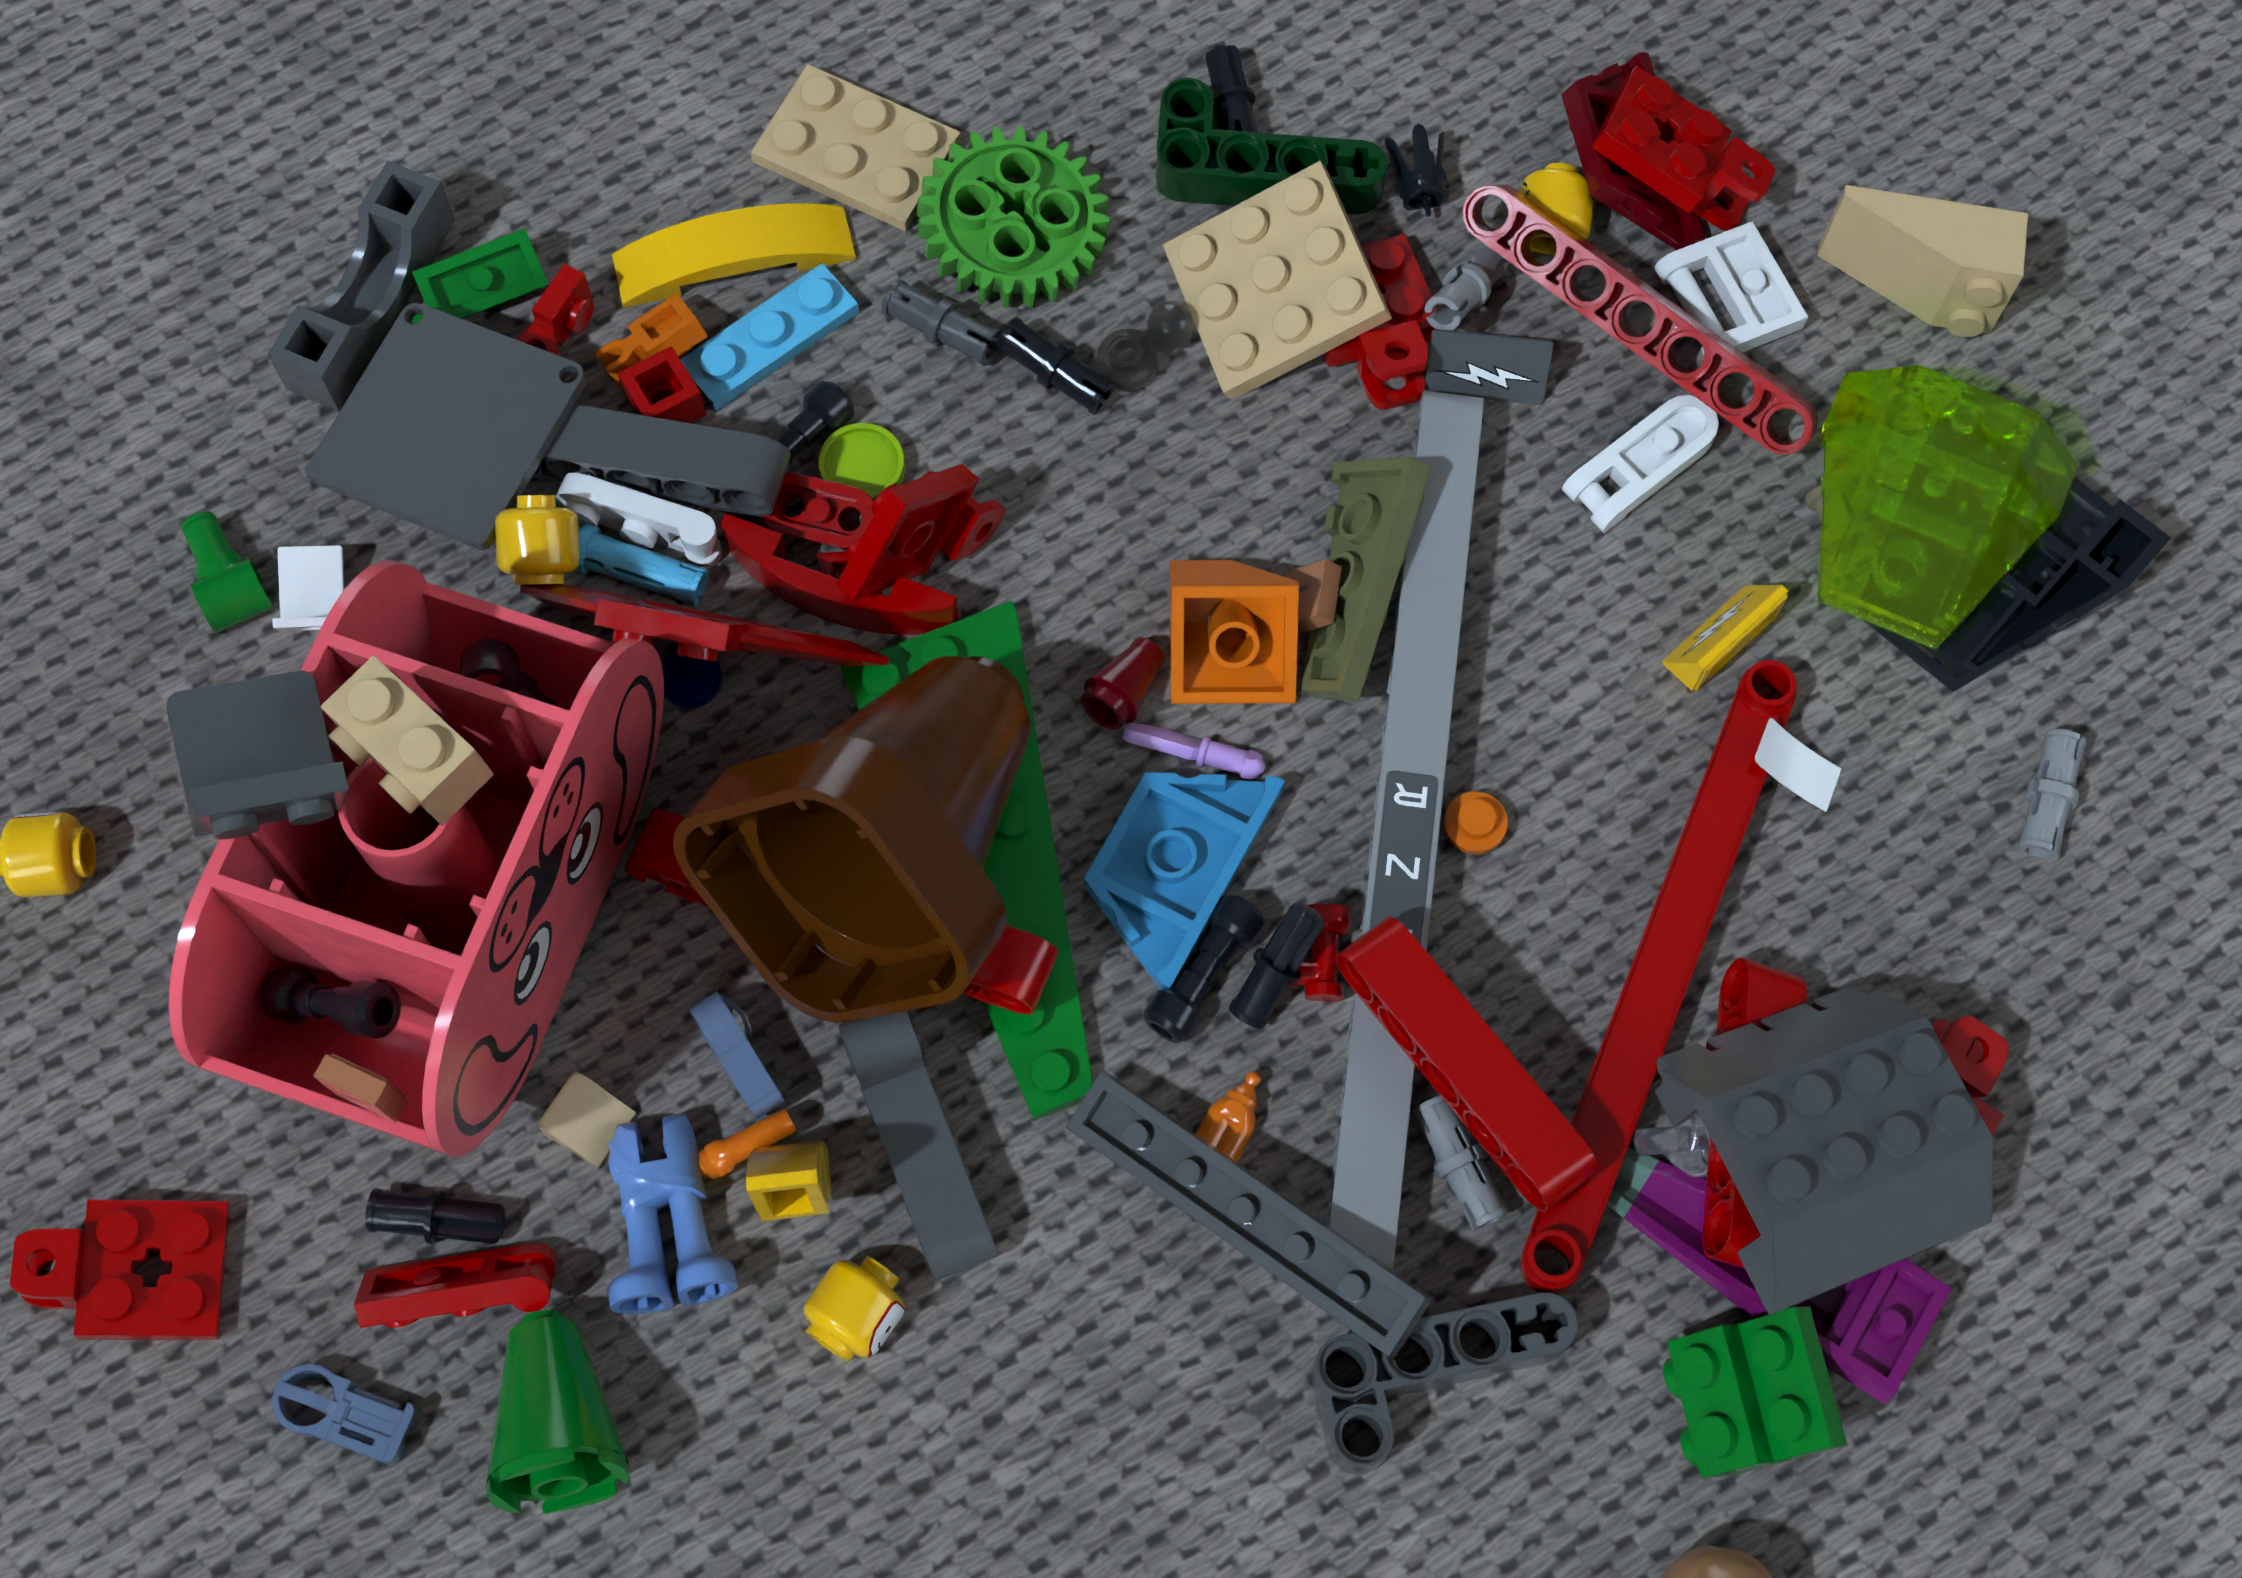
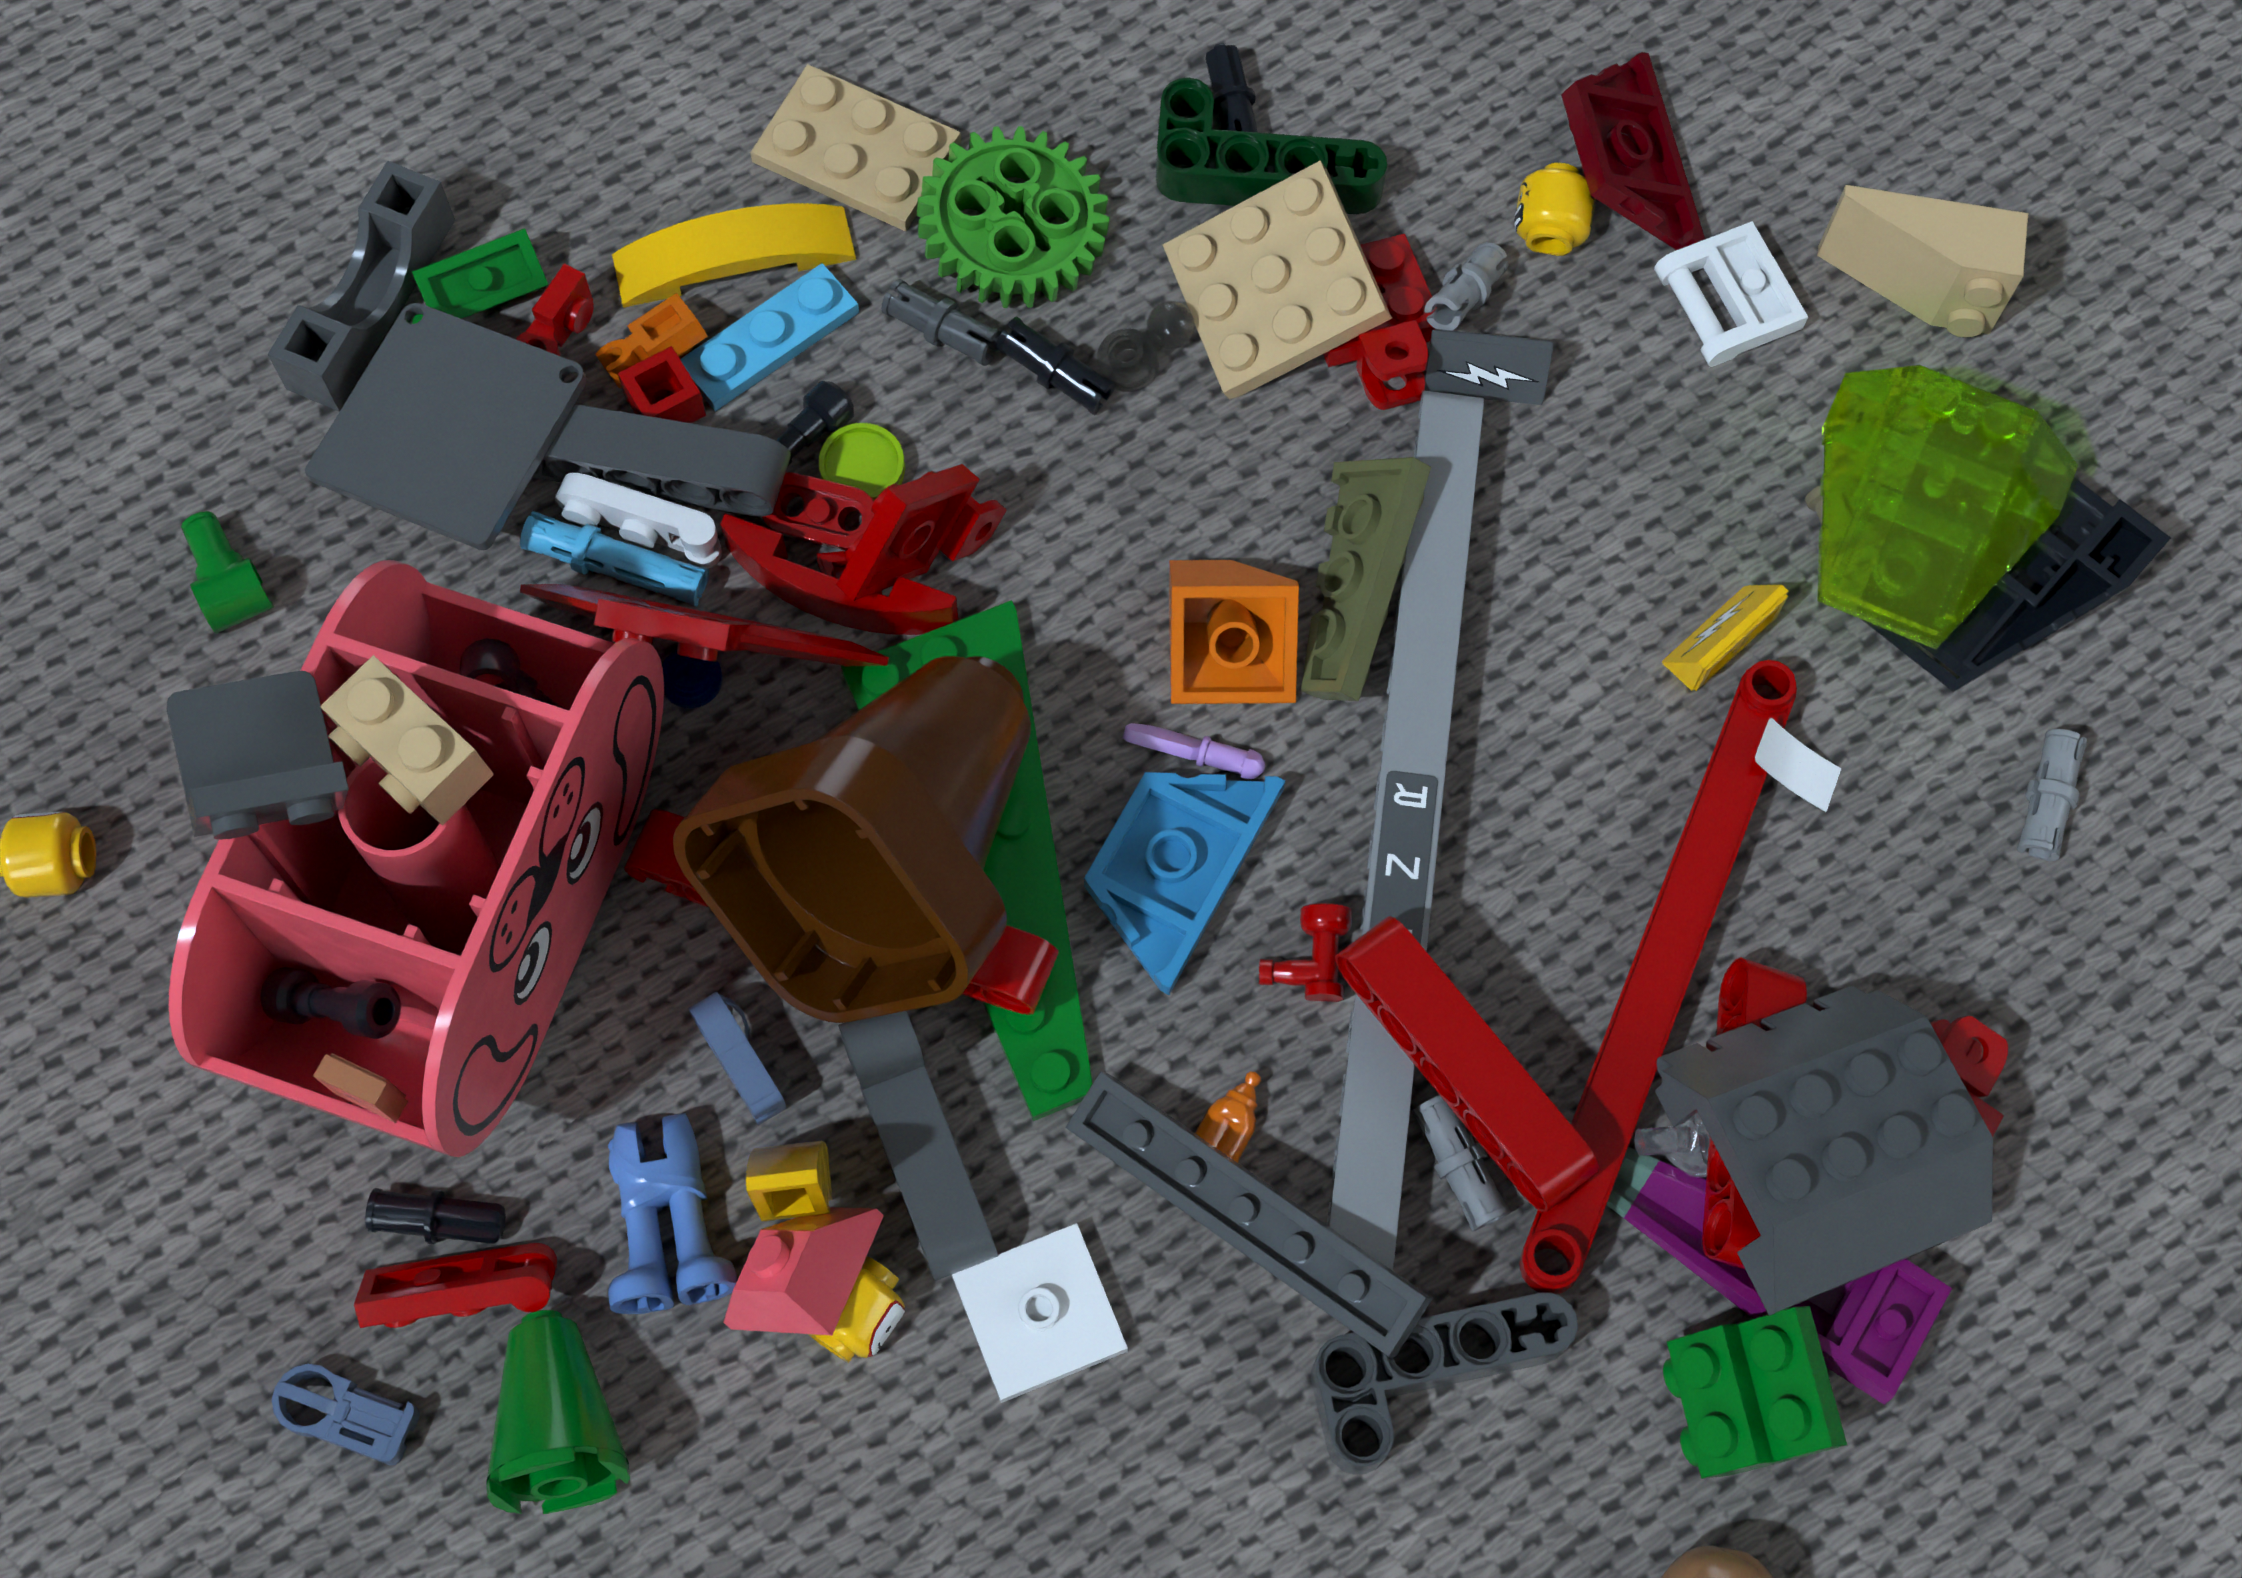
(99, 1265): red plate -> none
(308, 586): white bracket -> none
(537, 541): yellow head -> none
(585, 1118): tan slope -> none
(722, 1156): orange piece -> none
(802, 1272): none -> coral slope
(1039, 1313): none -> white plate
(1121, 686): dark red cone -> none
(1175, 1011): black piece -> none
(1277, 965): black axle -> none
(1317, 594): nougat tile -> none
(1428, 182): black piece -> none
(1475, 822): orange plate -> none
(1610, 309): red beam -> none
(1644, 459): white plate -> none
(1694, 160): red plate -> none

